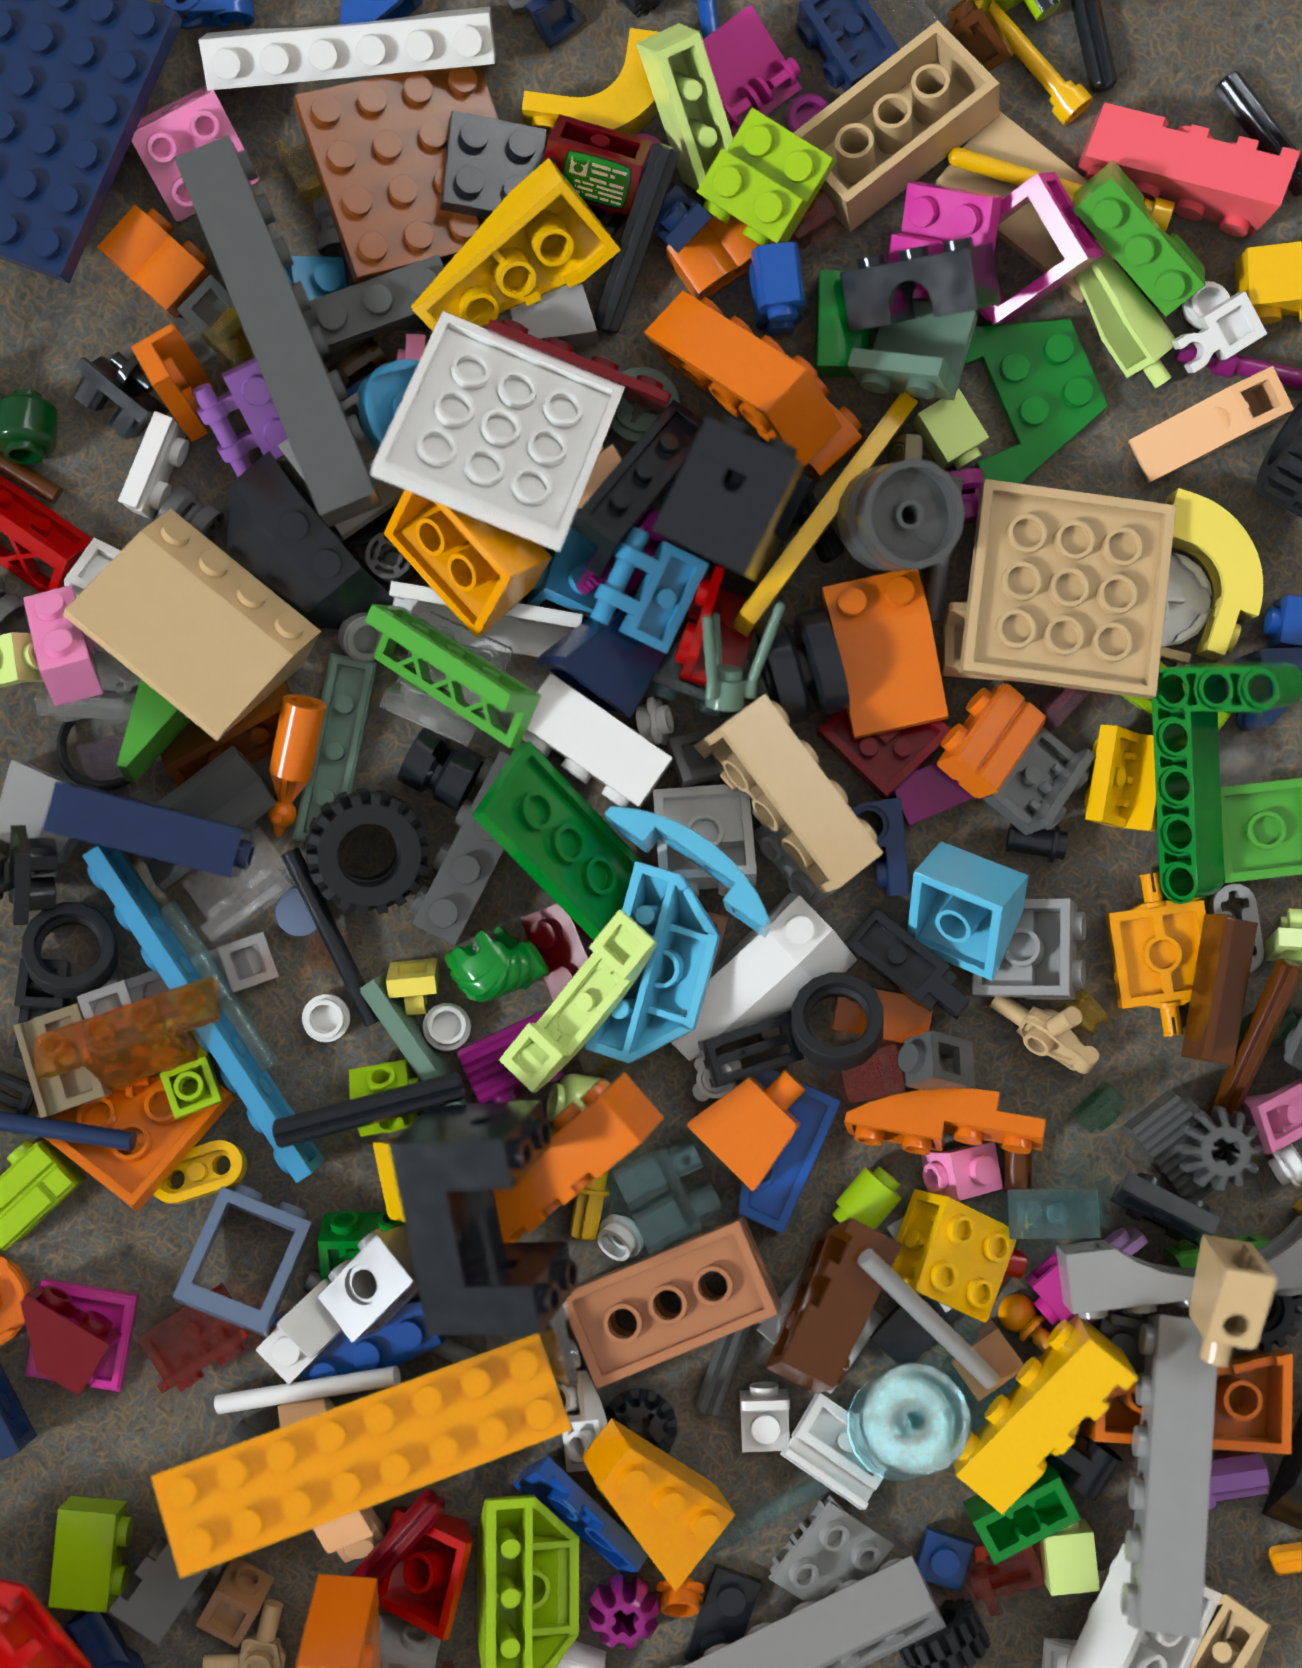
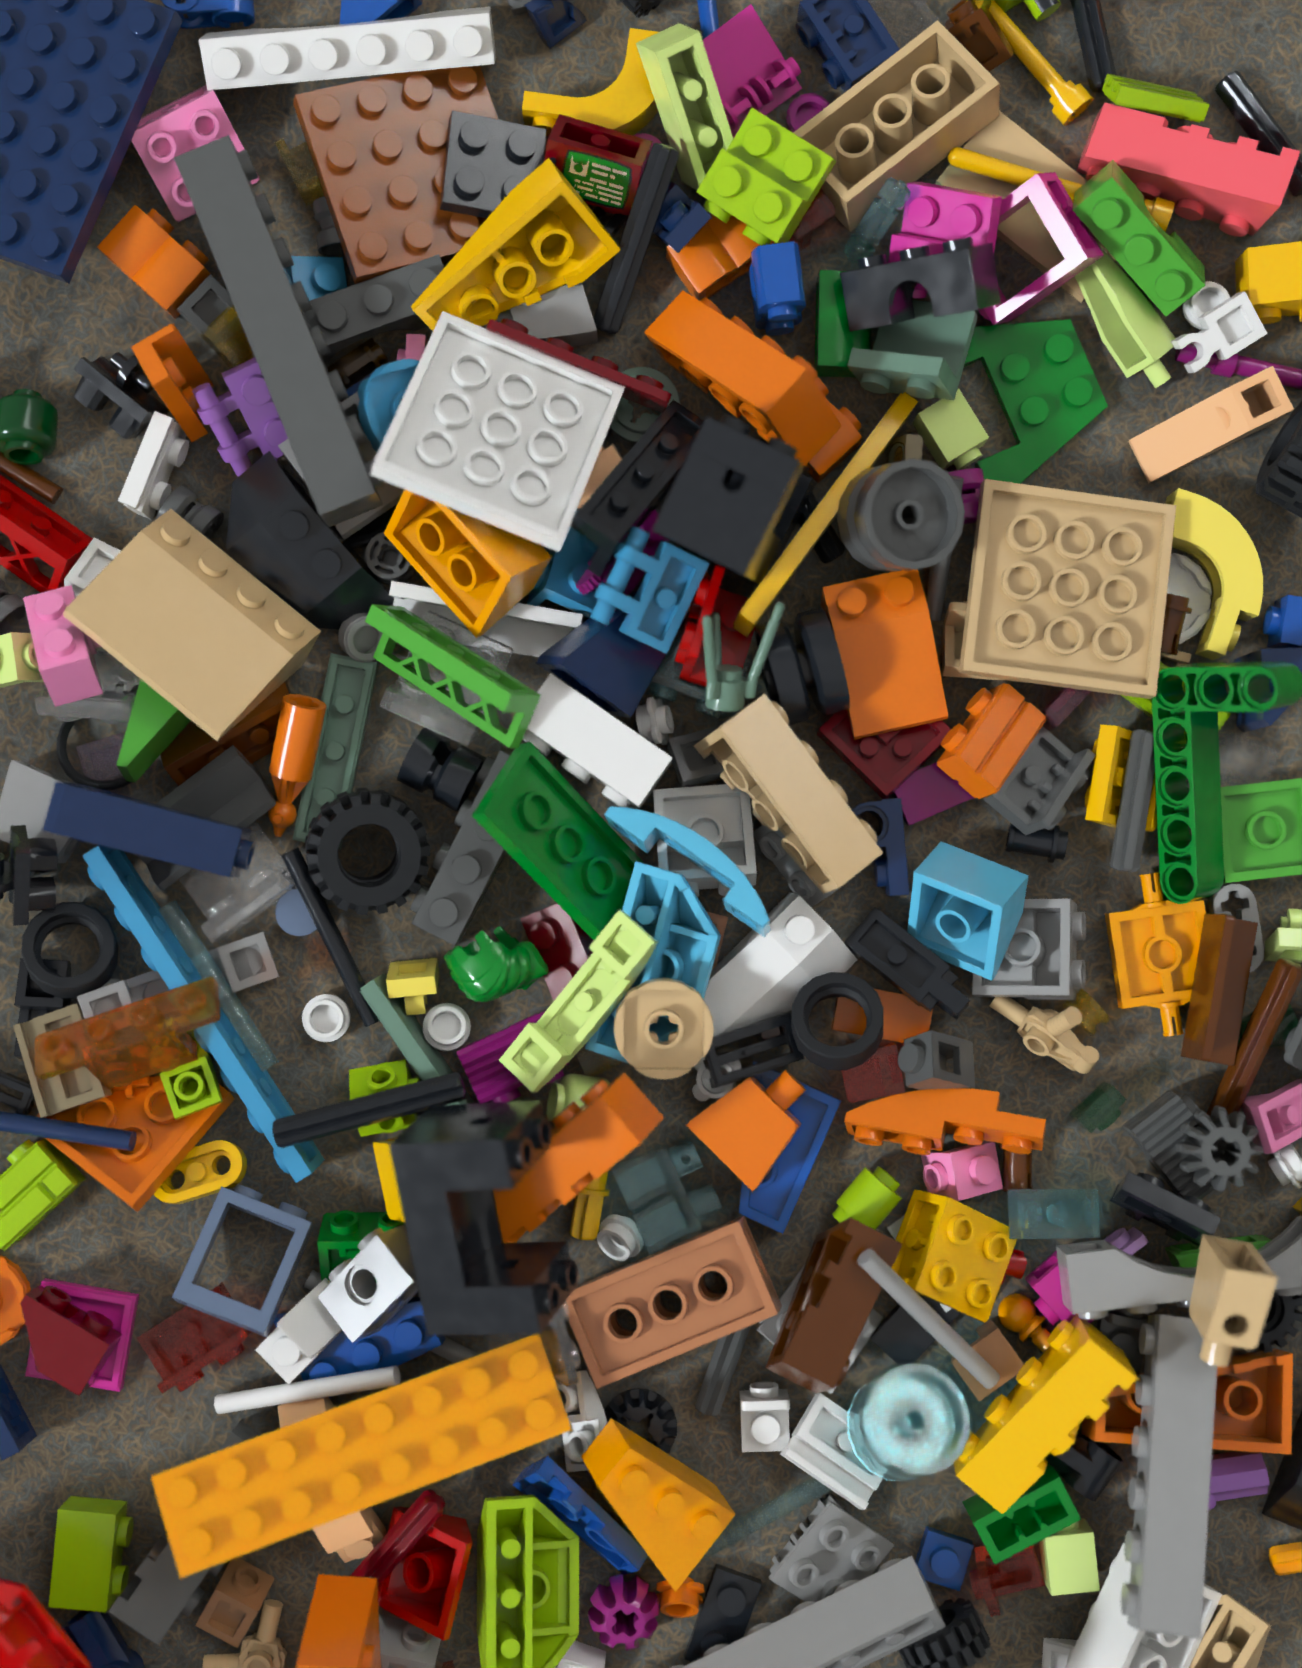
(644, 1006): none -> tan plate
(877, 220): none -> clear light blue axle
(1134, 802): none -> dark grey axle
(1155, 98): none -> lime tile
(1174, 619): none -> reddish brown pin

